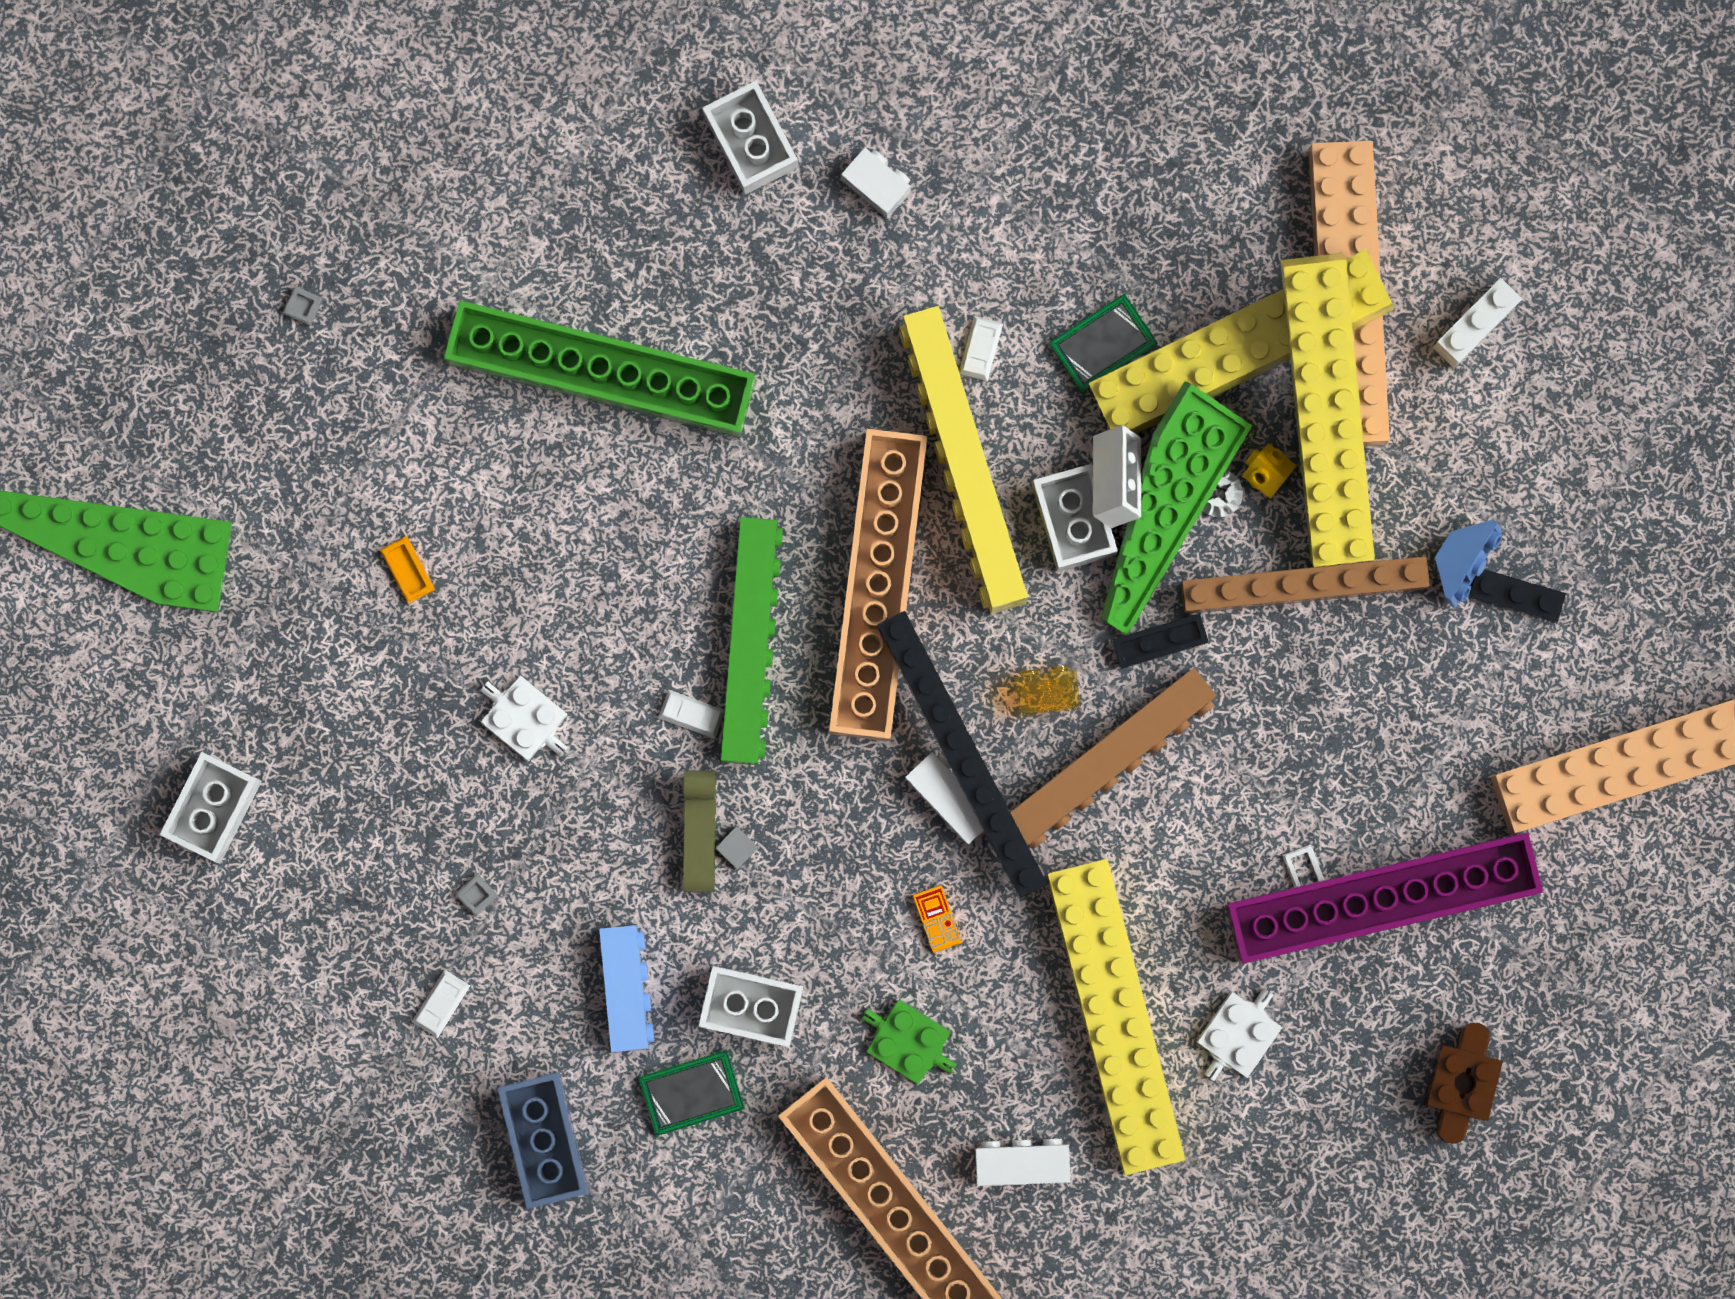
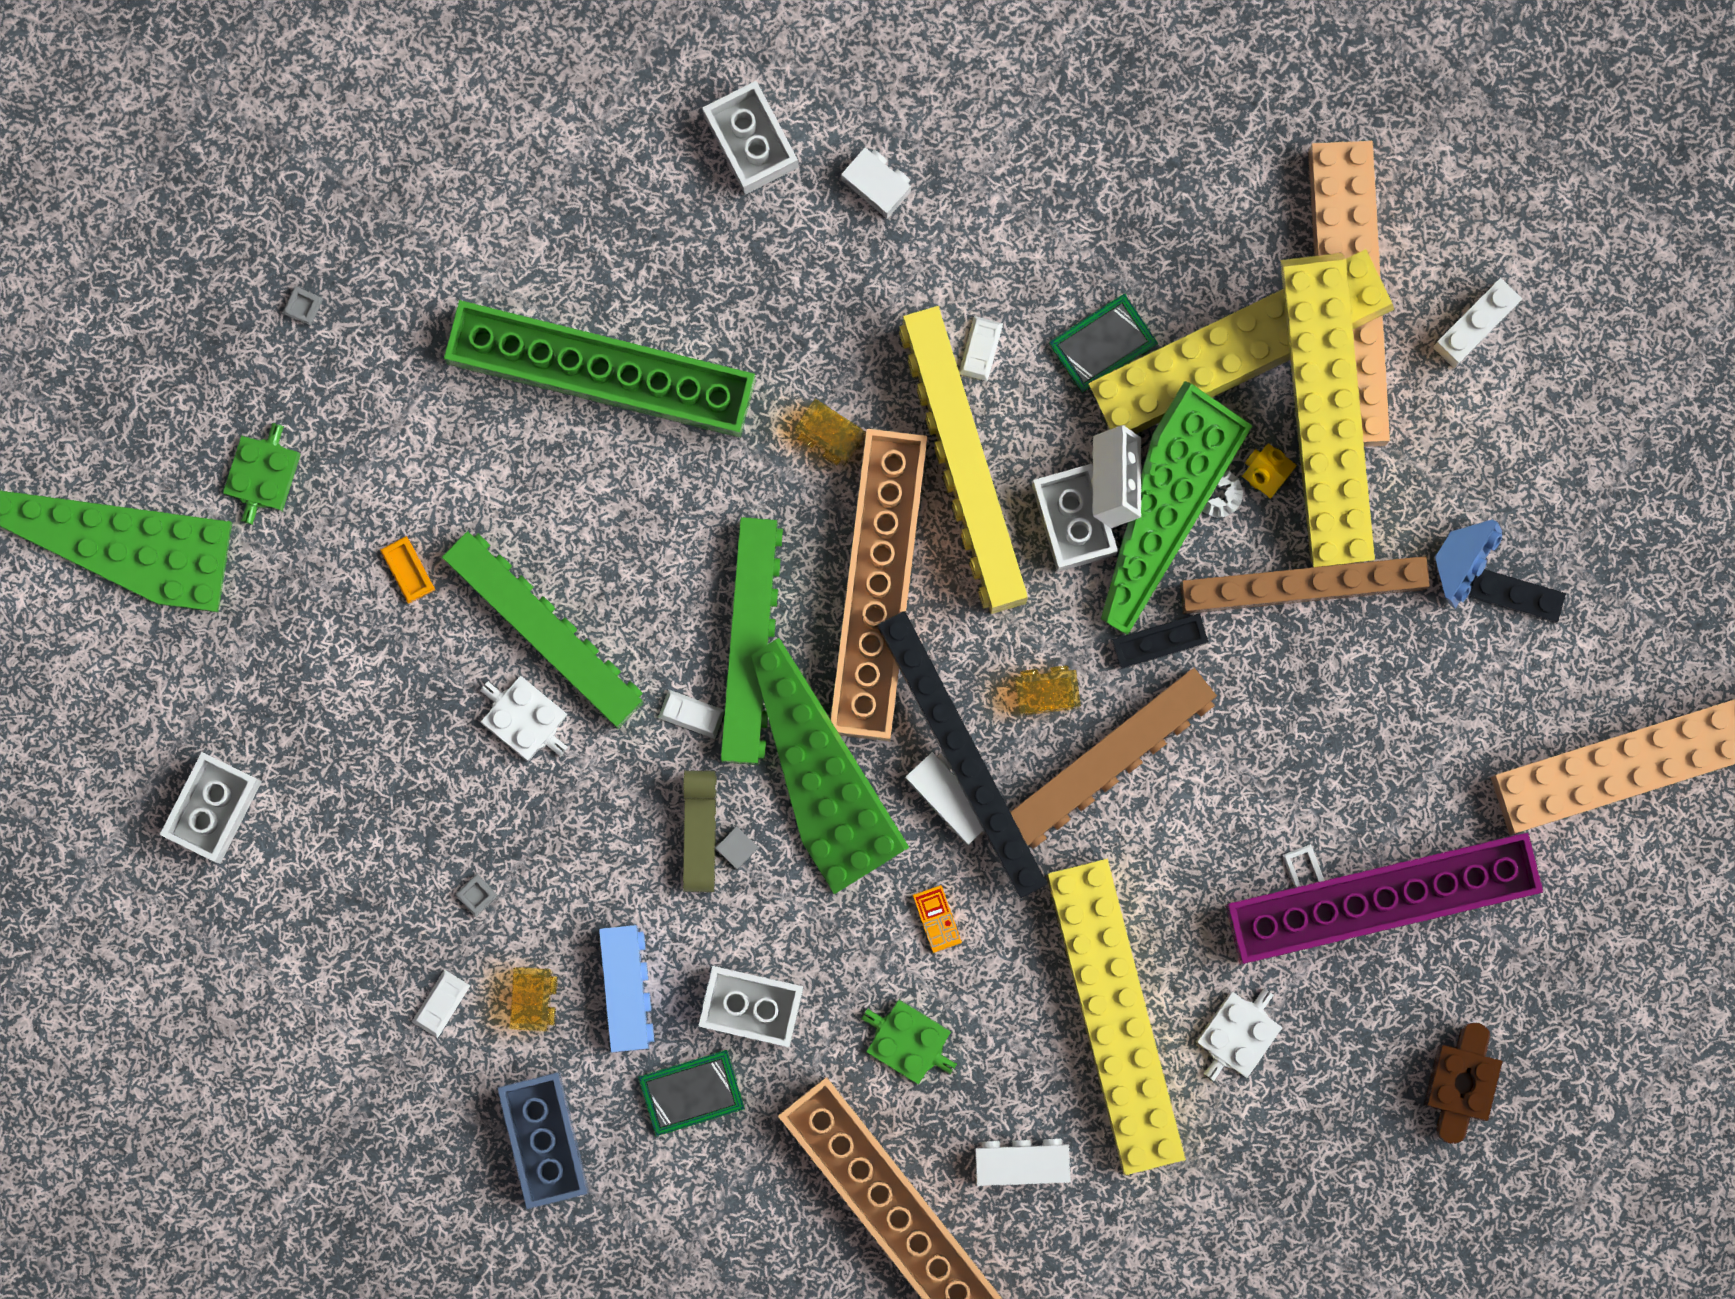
(262, 473): none -> bright green plate
(532, 999): none -> clear yellow brick
(543, 629): none -> bright green brick
(830, 433): none -> clear yellow brick
(830, 795): none -> bright green wing

